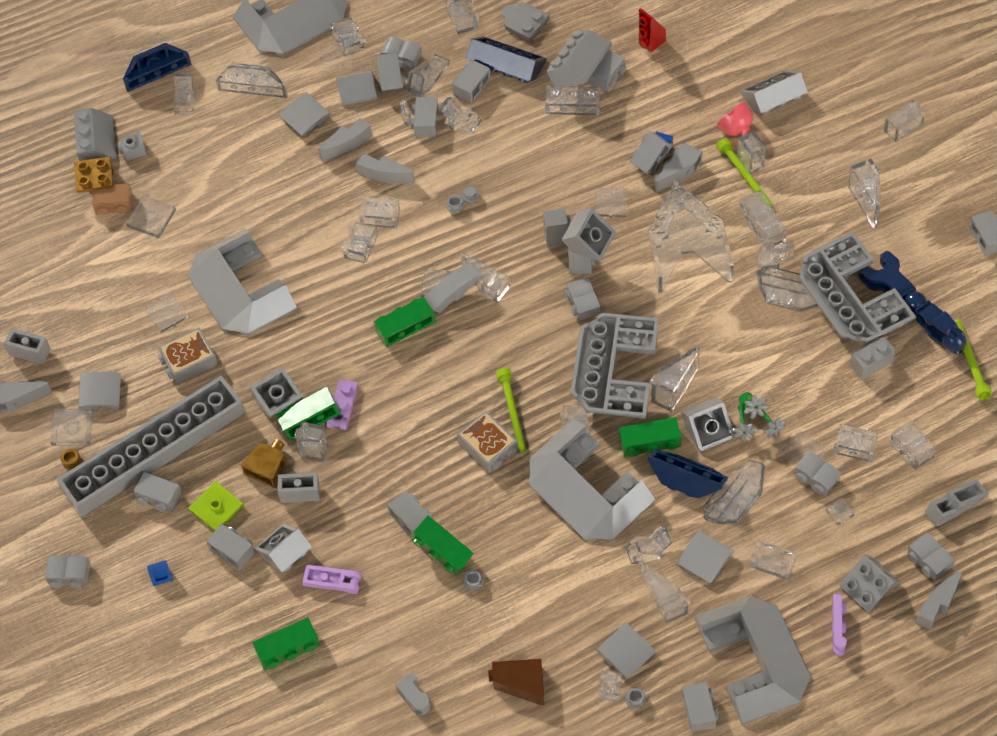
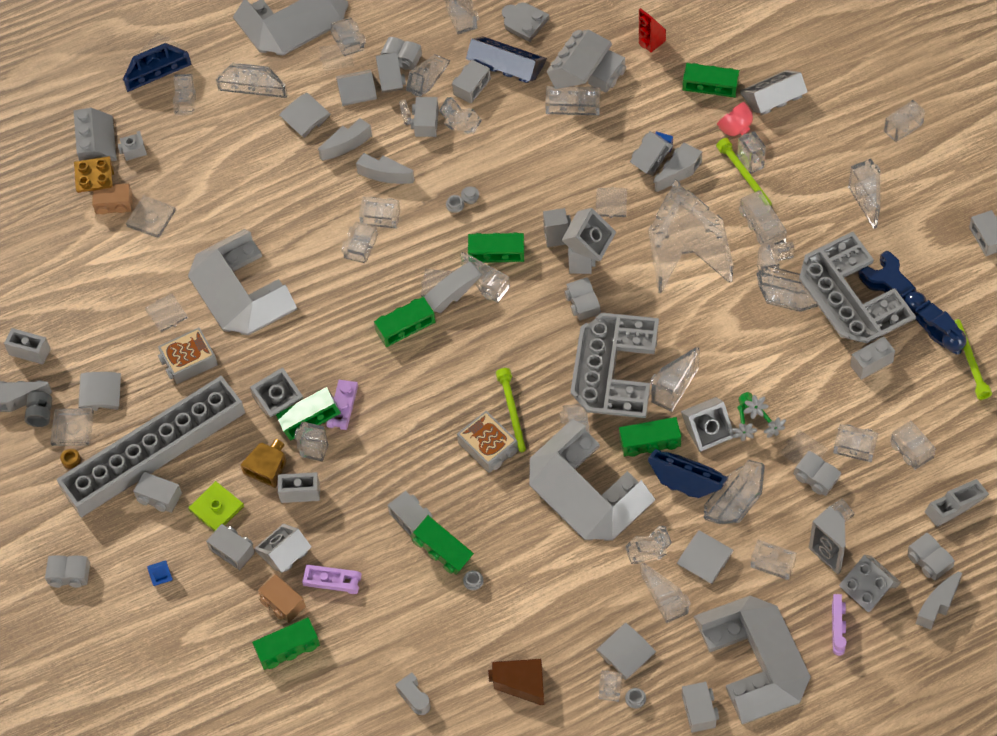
(38, 409): none -> dark grey wheel
(281, 599): none -> medium nougat brick
(497, 247): none -> green brick
(711, 80): none -> green brick
(828, 538): none -> light grey slope

